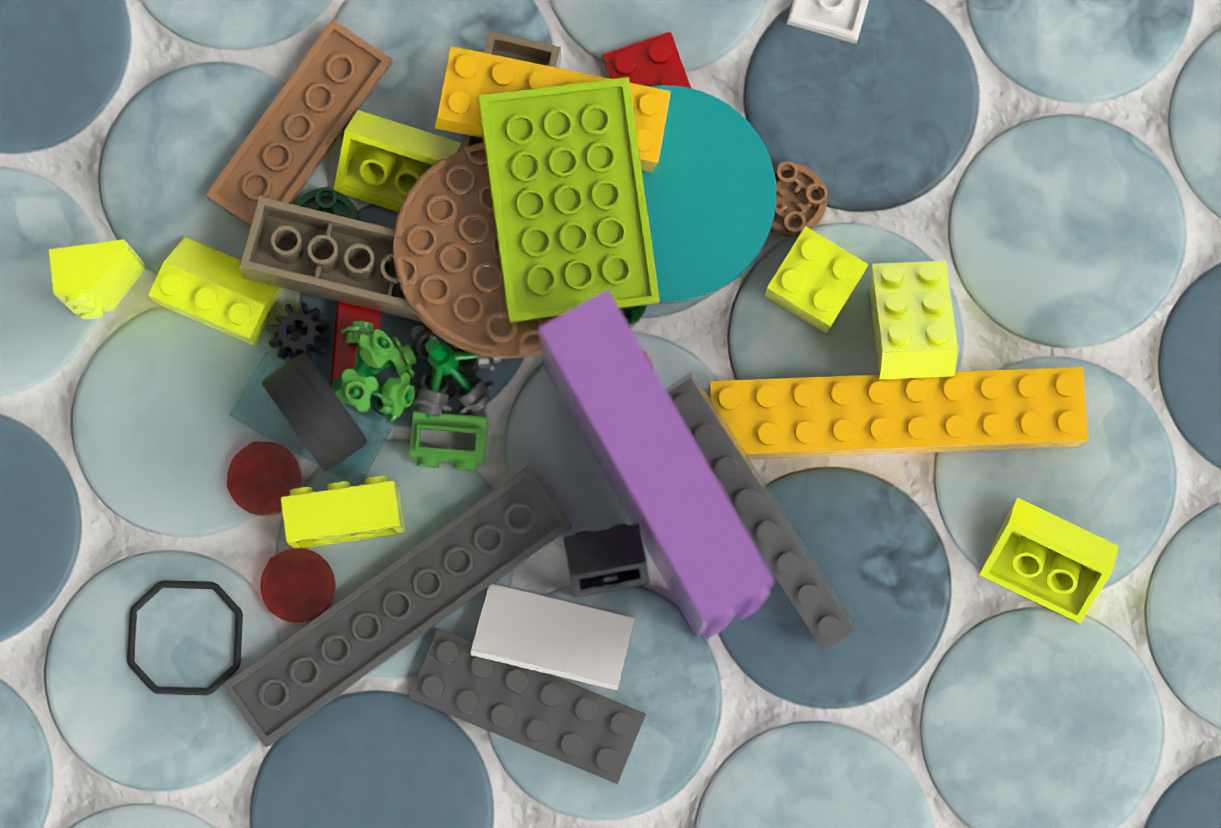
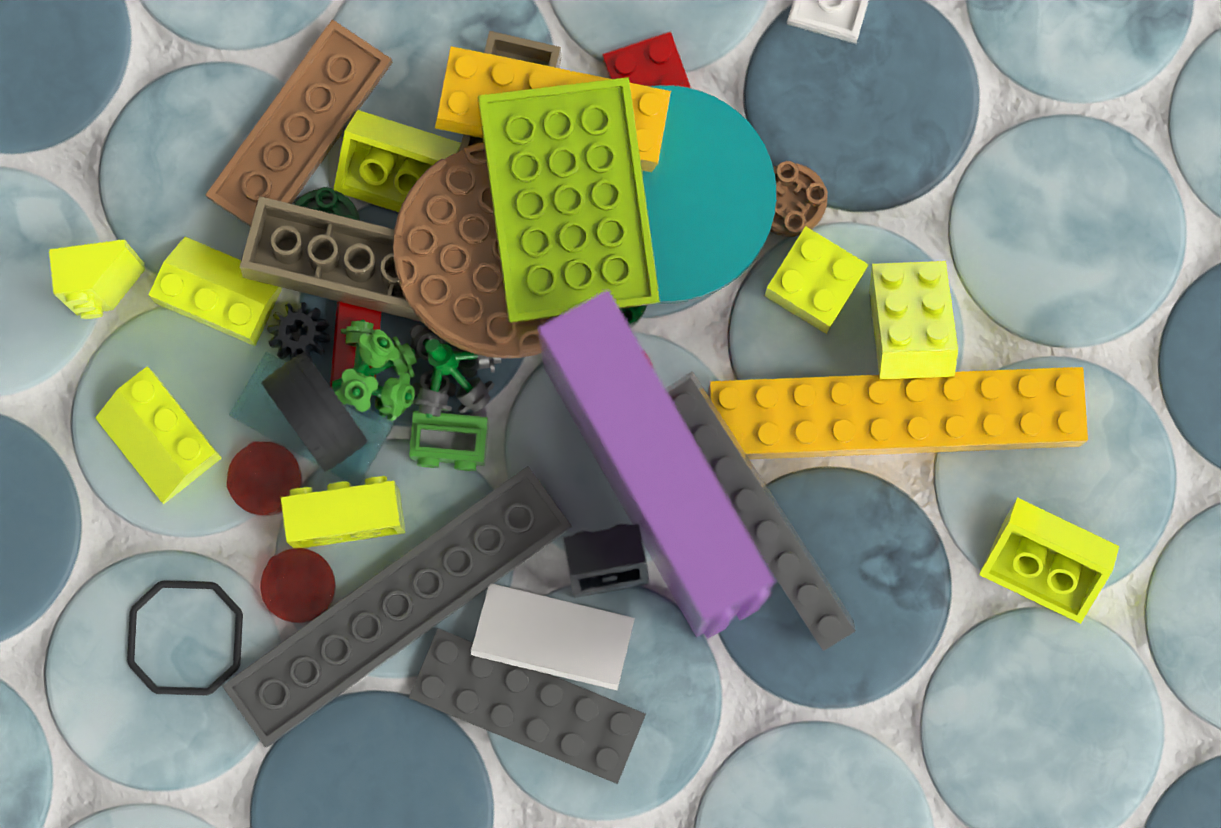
(156, 435): none -> neon yellow slope

